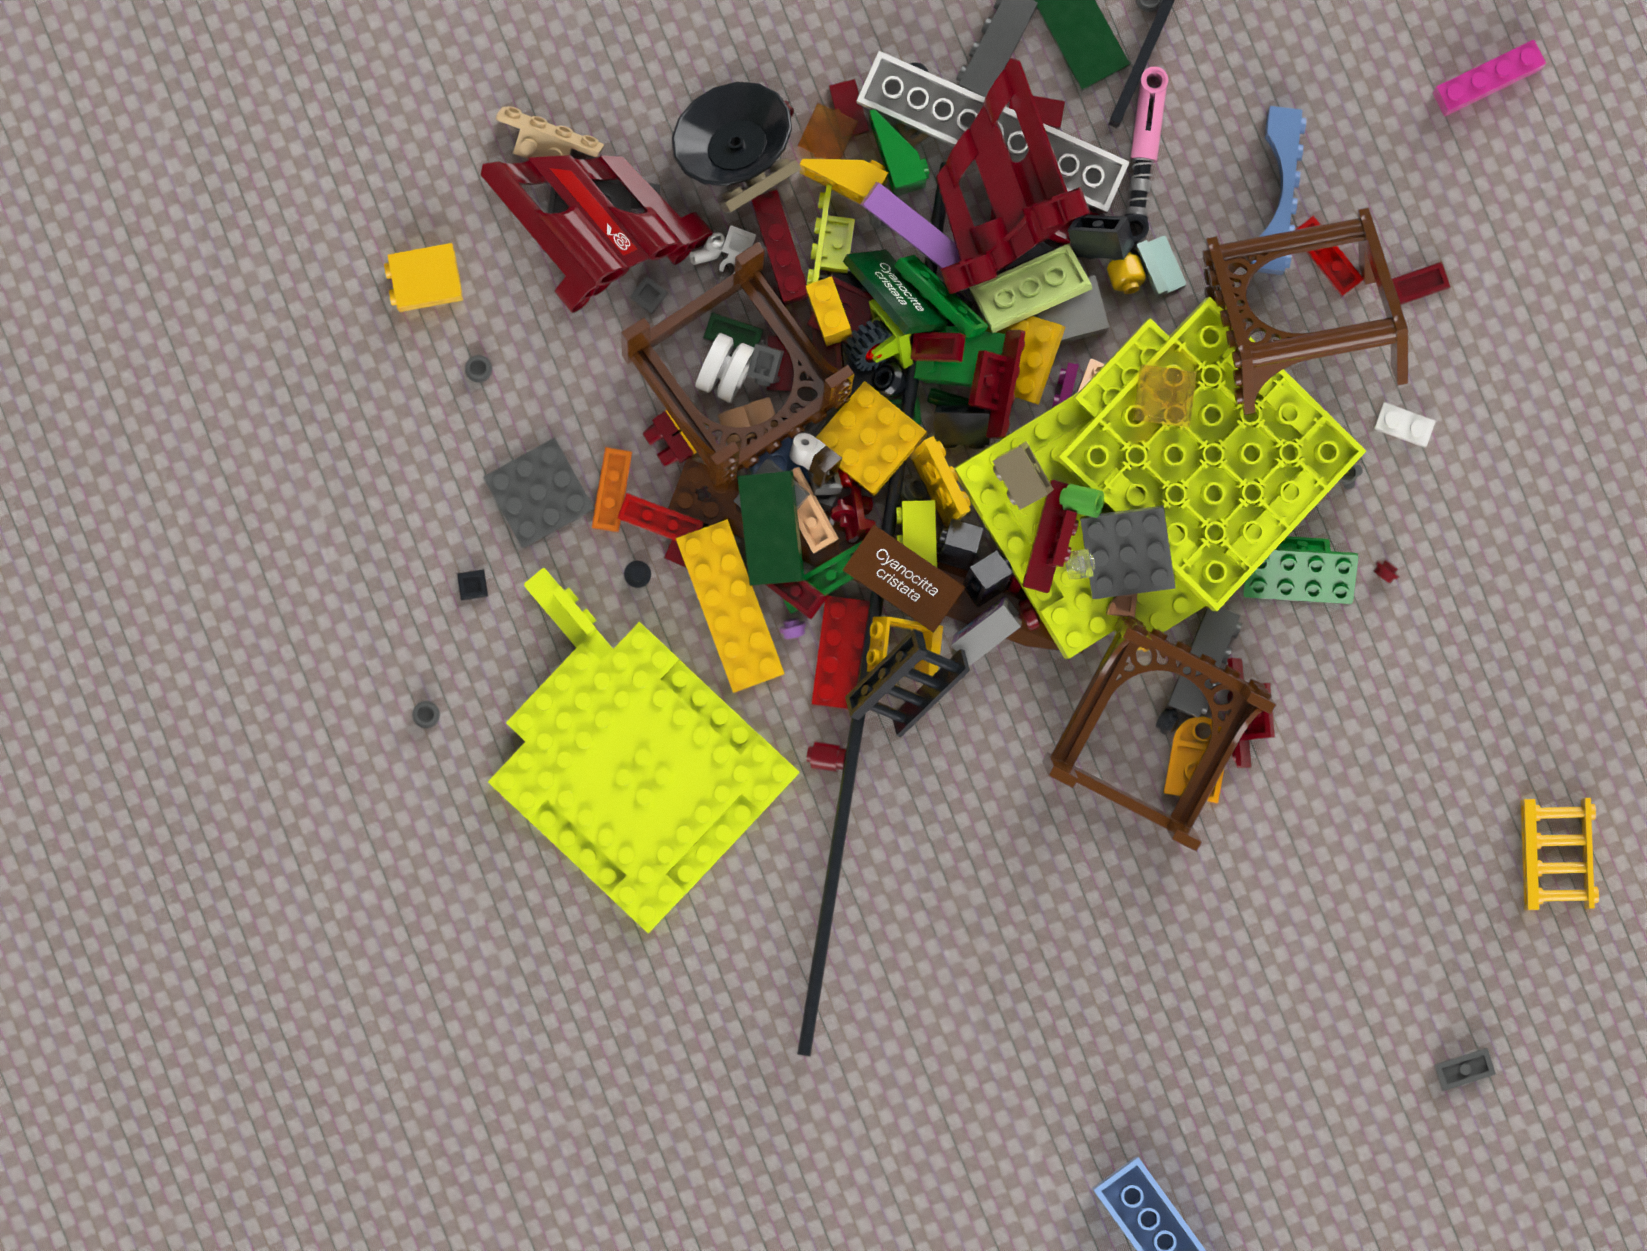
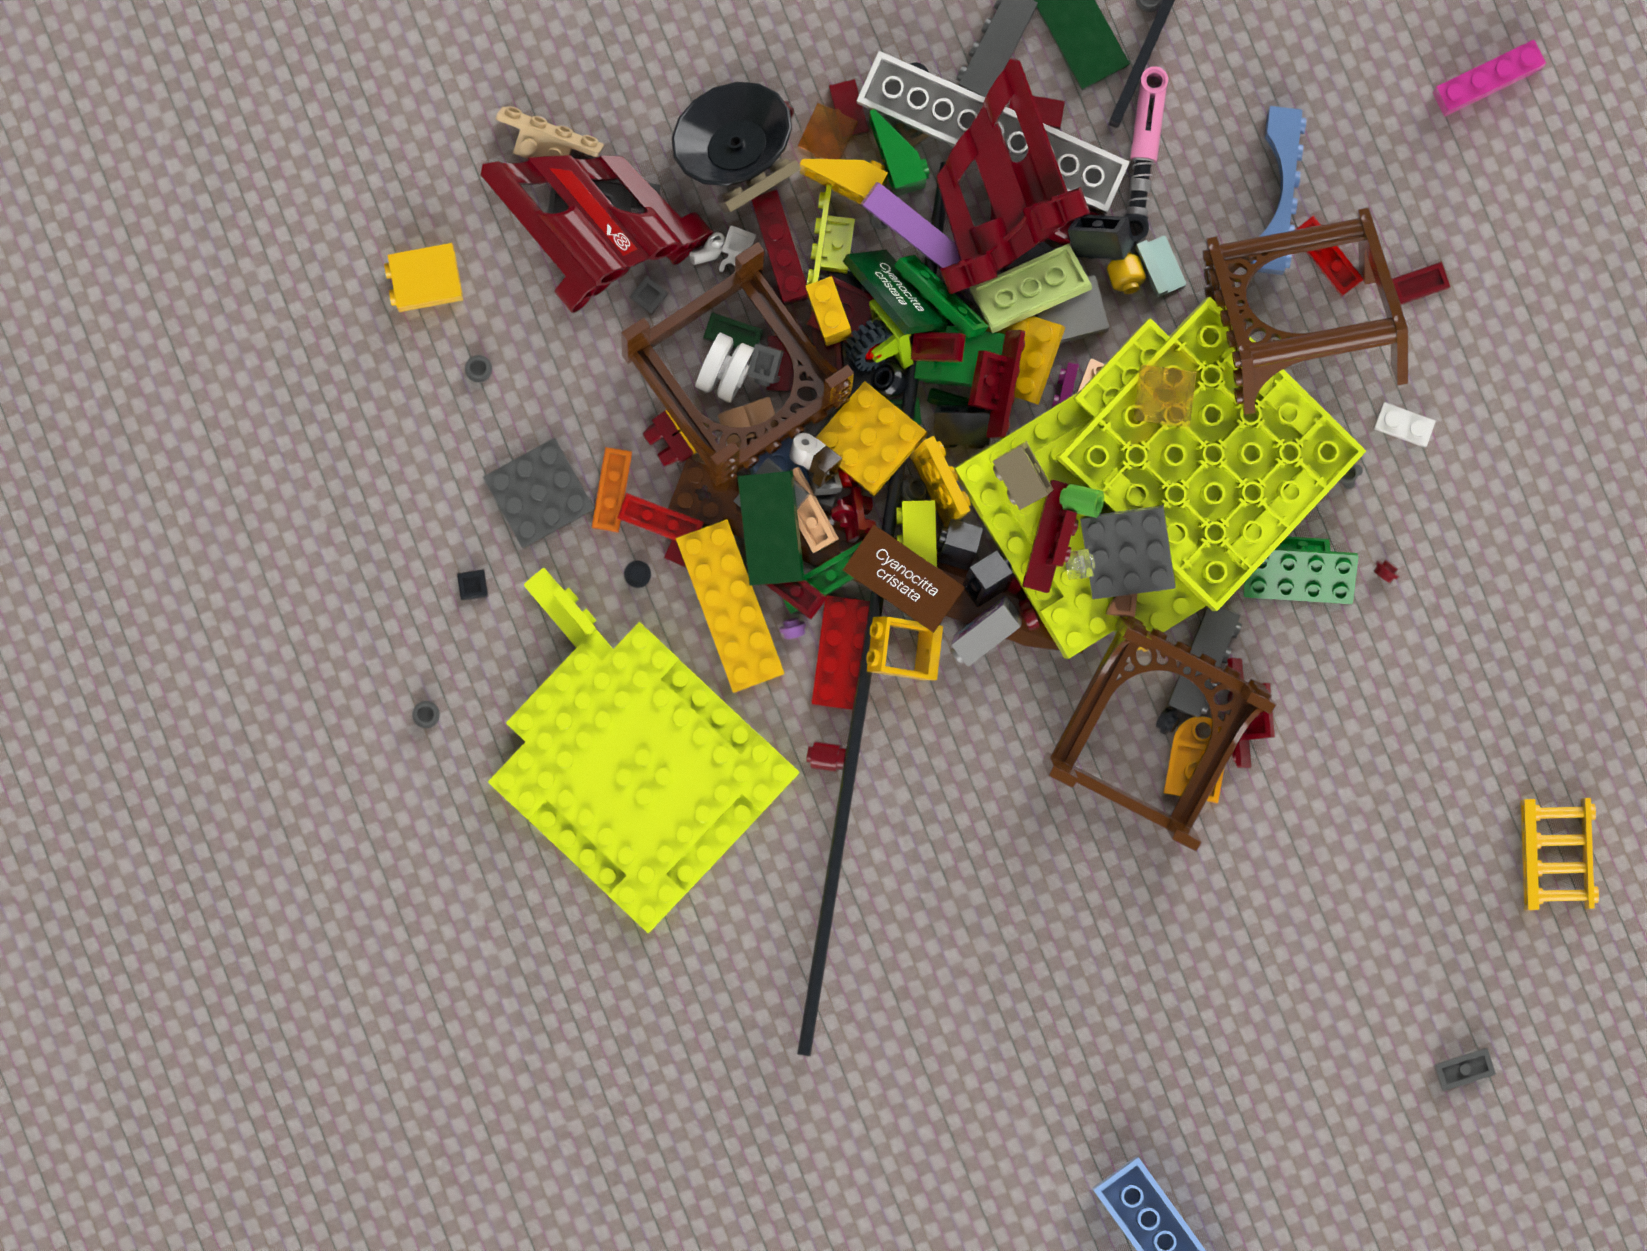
(900, 664): black fence -> none

